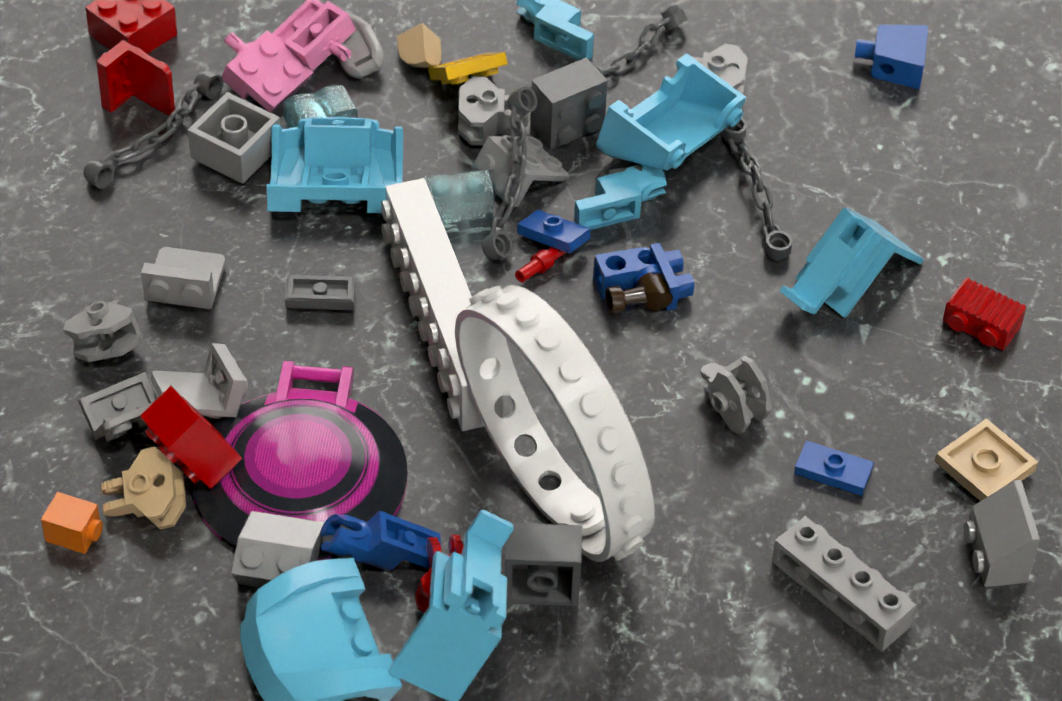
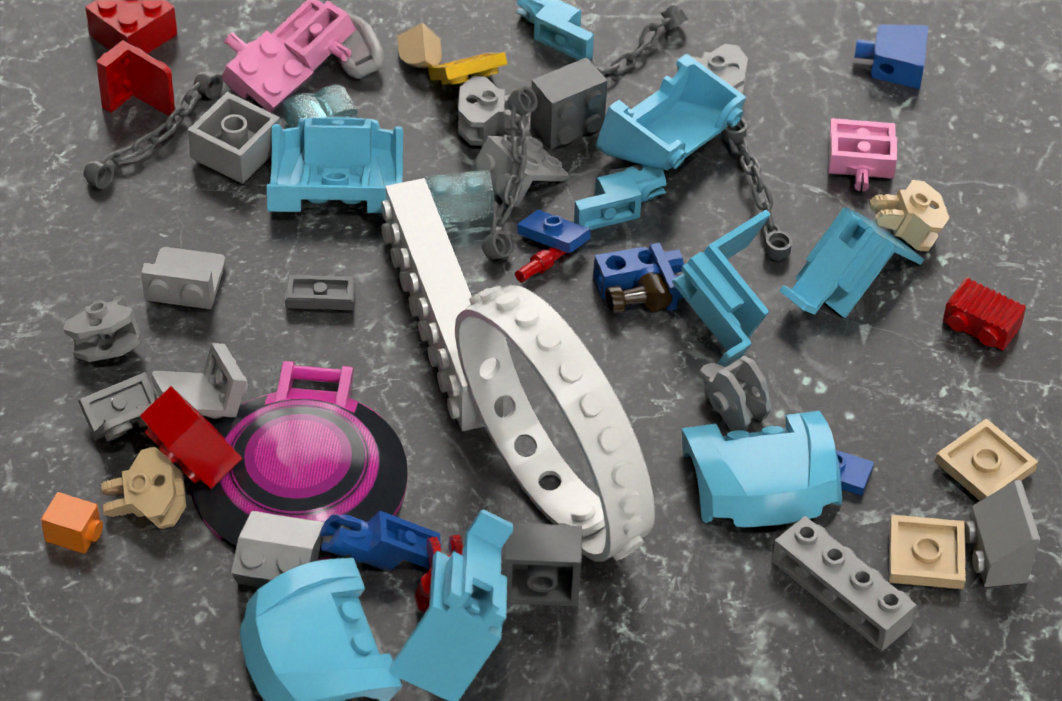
(721, 293): none -> medium azure piece
(767, 473): none -> medium azure piece
(862, 150): none -> bright pink plate
(911, 215): none -> tan hinge
(927, 551): none -> tan plate

